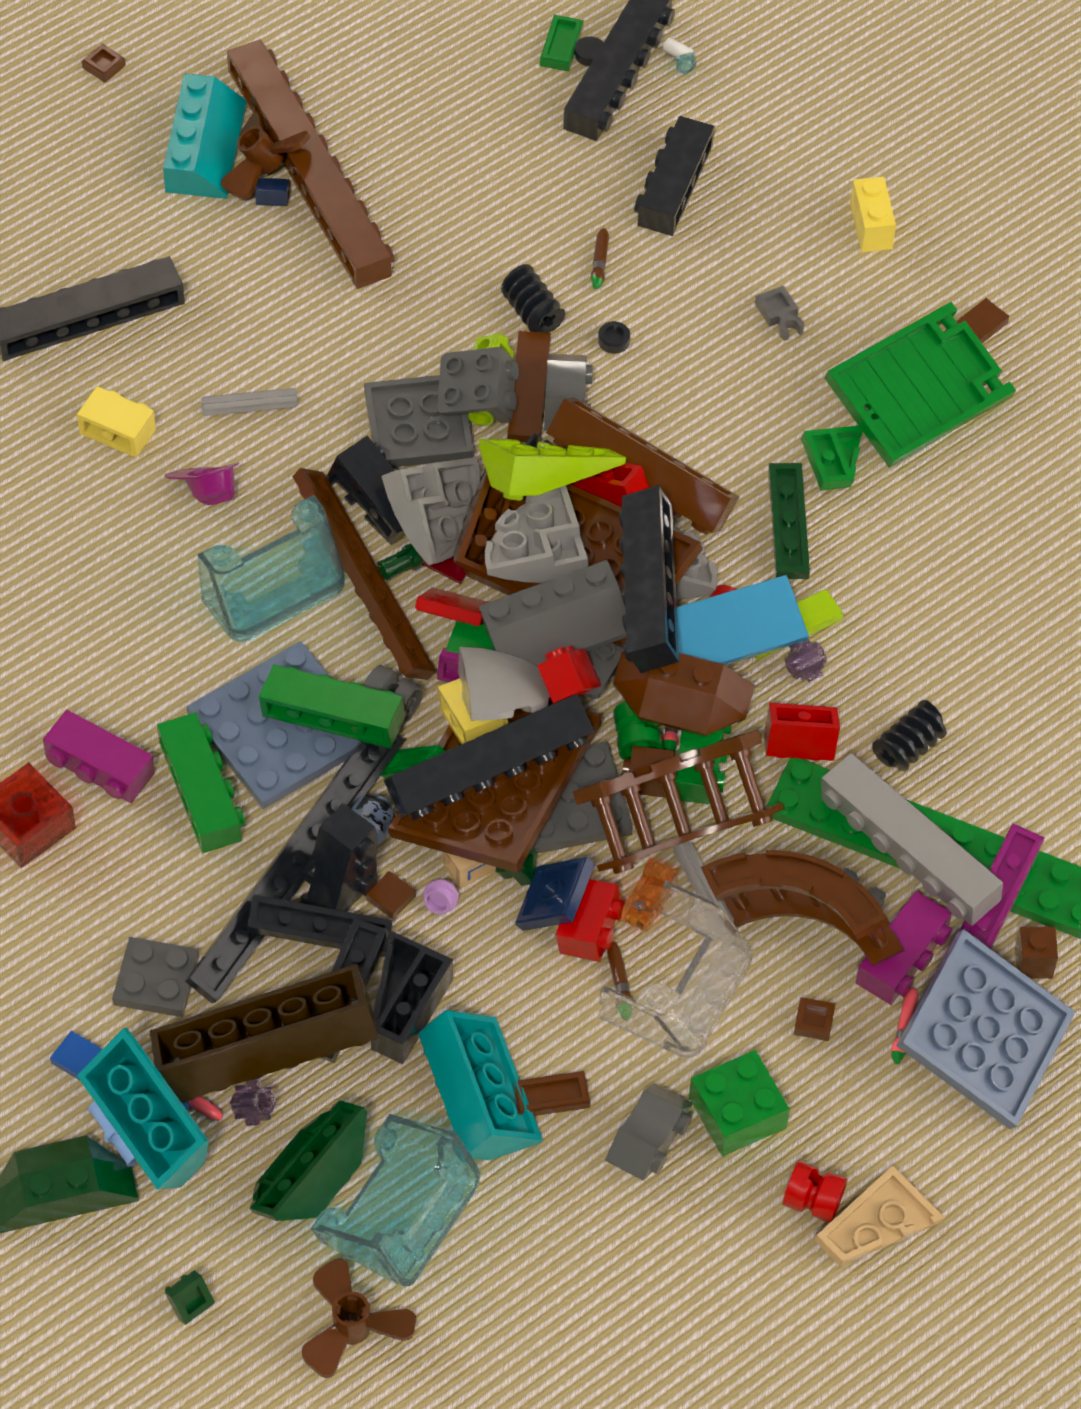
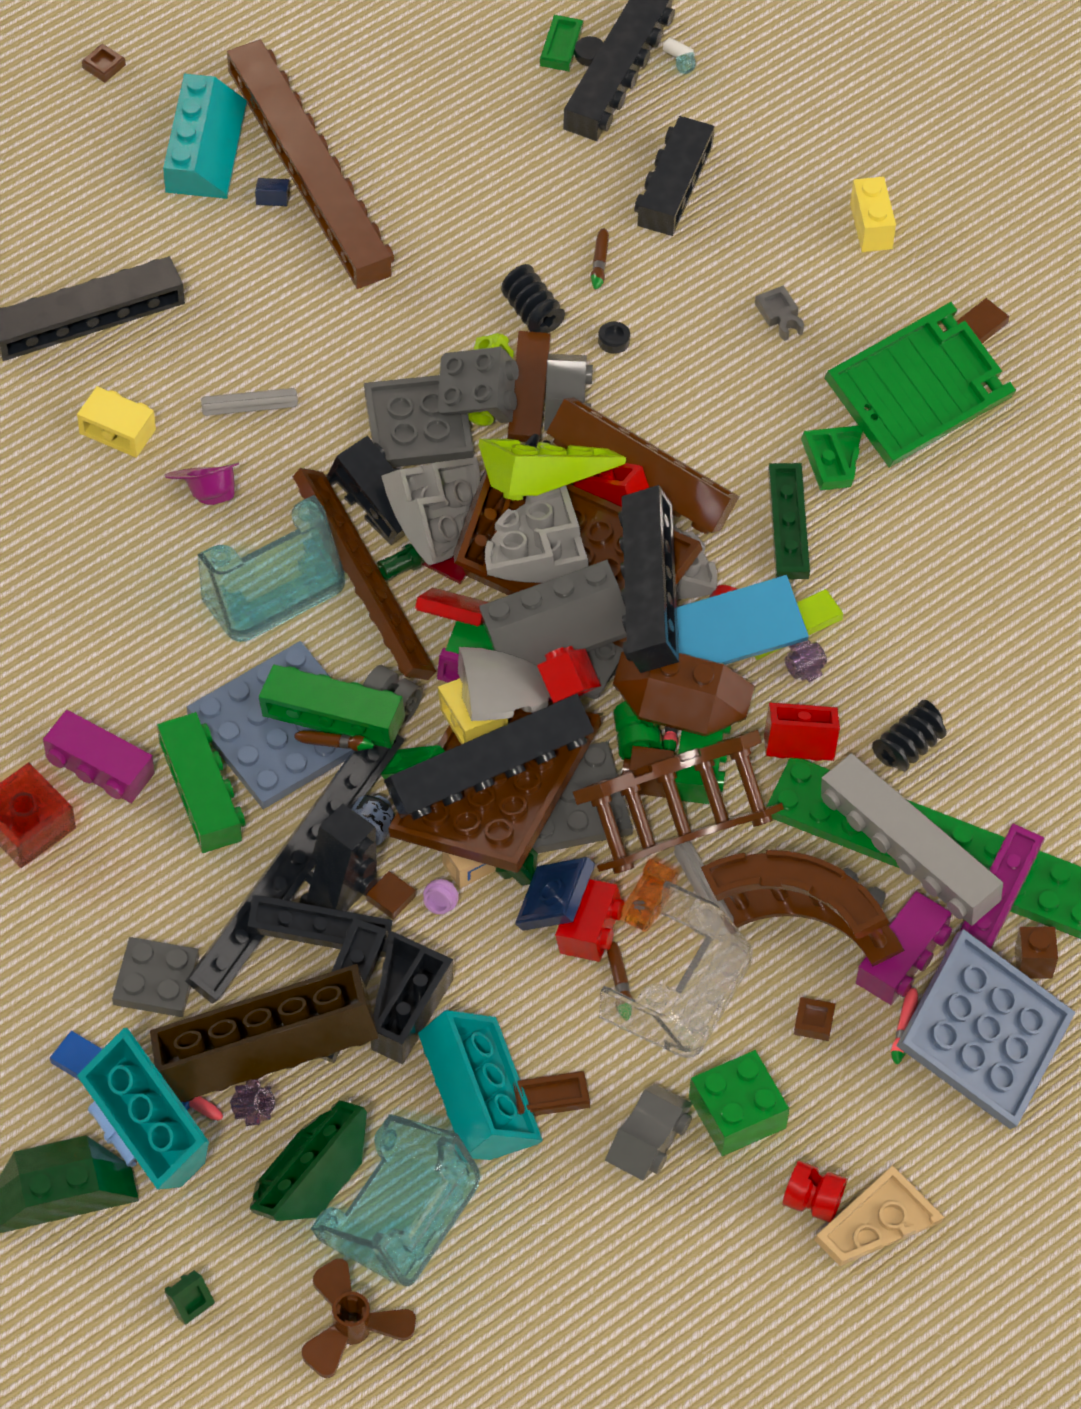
(261, 156): reddish brown piece -> none
(355, 742): none -> reddish brown piece

